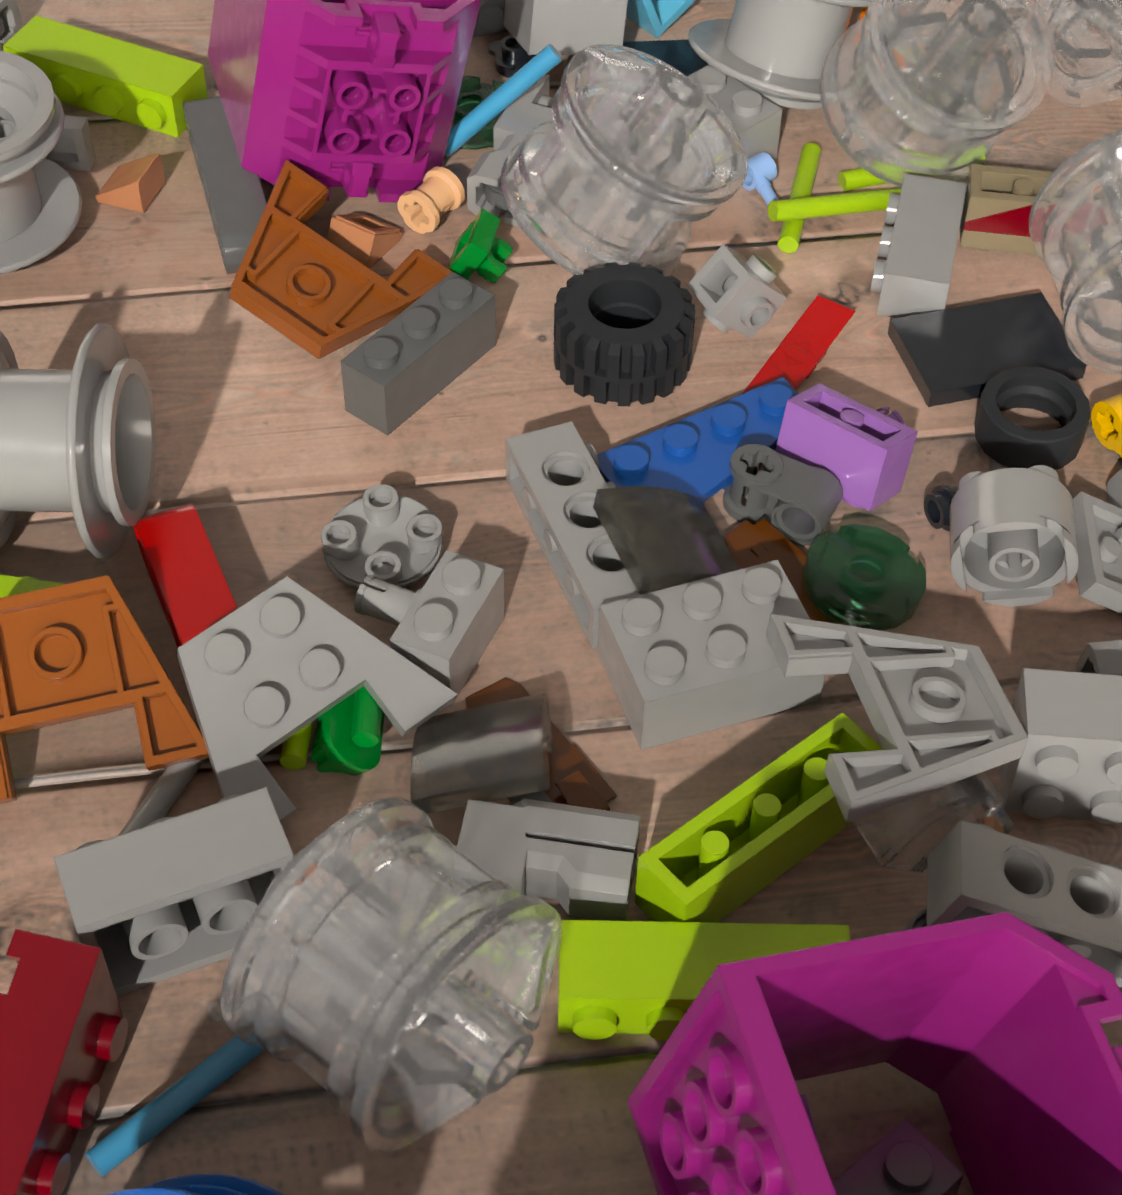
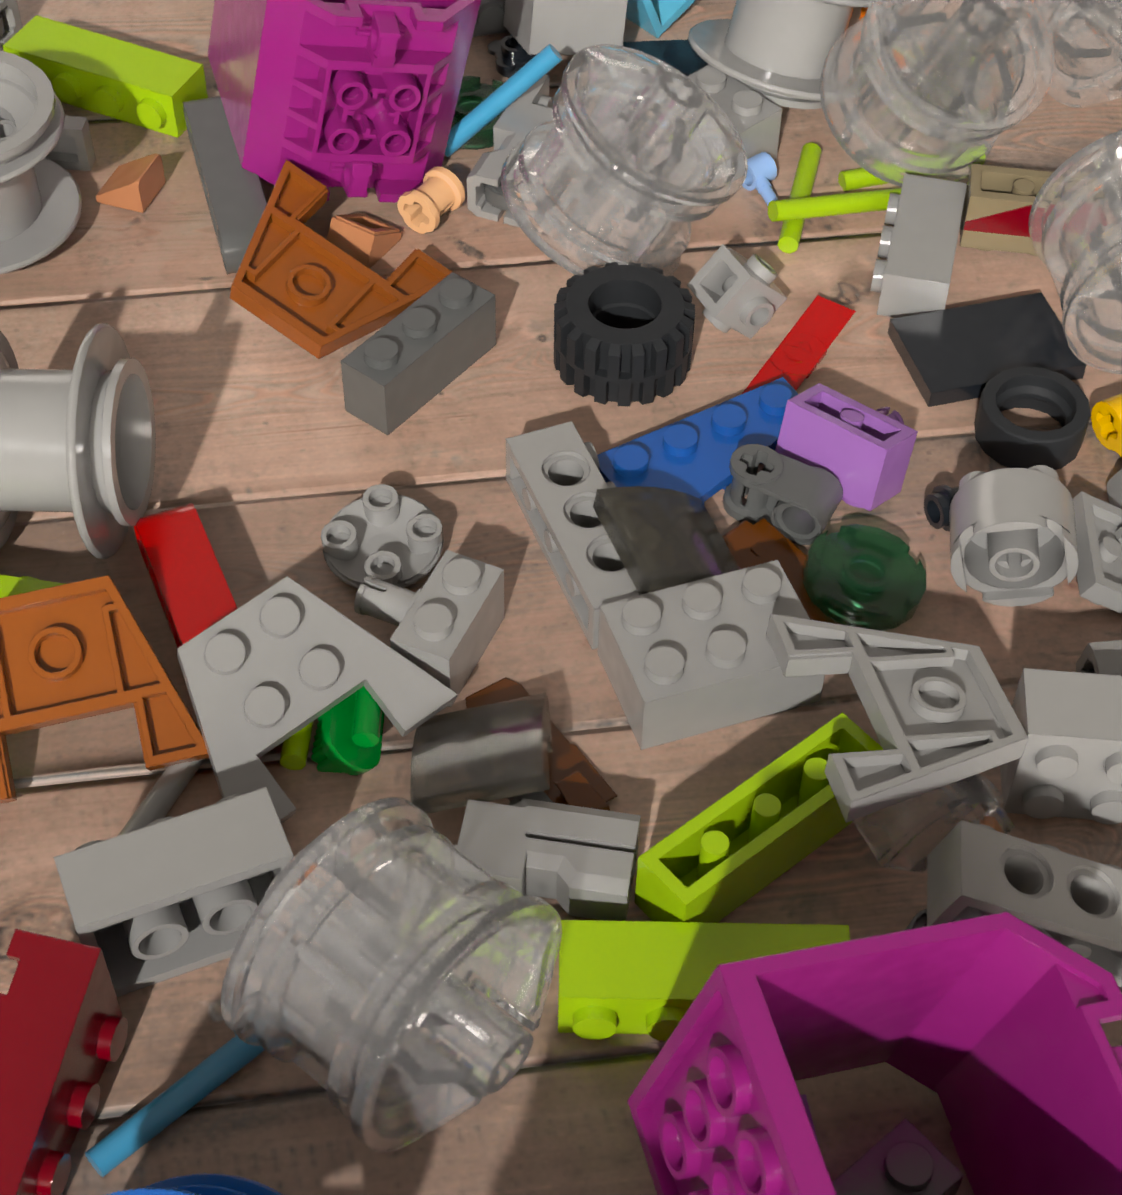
(480, 250): green tile -> none

